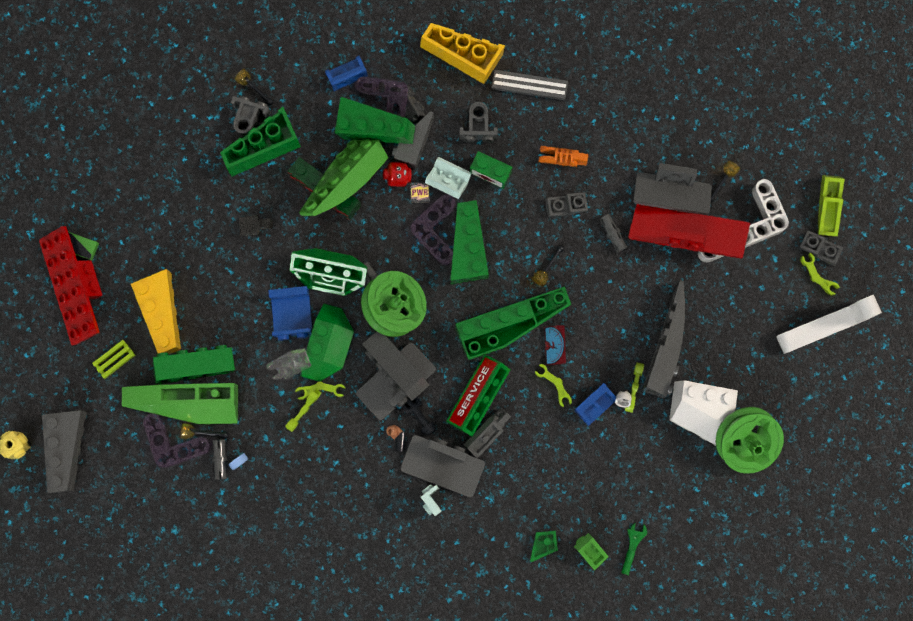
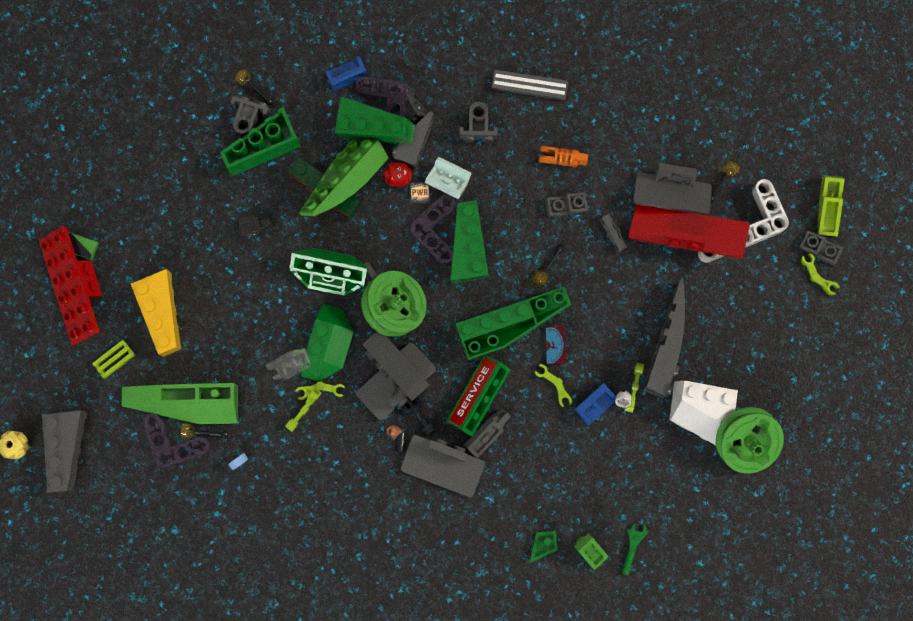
(193, 364): green wedge -> none
(219, 459): dark grey pin -> none
(291, 312): blue panel -> none
(430, 505): light aqua bracket -> none
(462, 51): yellow wedge -> none
(491, 170): green brick -> none
(829, 324): white beam -> none

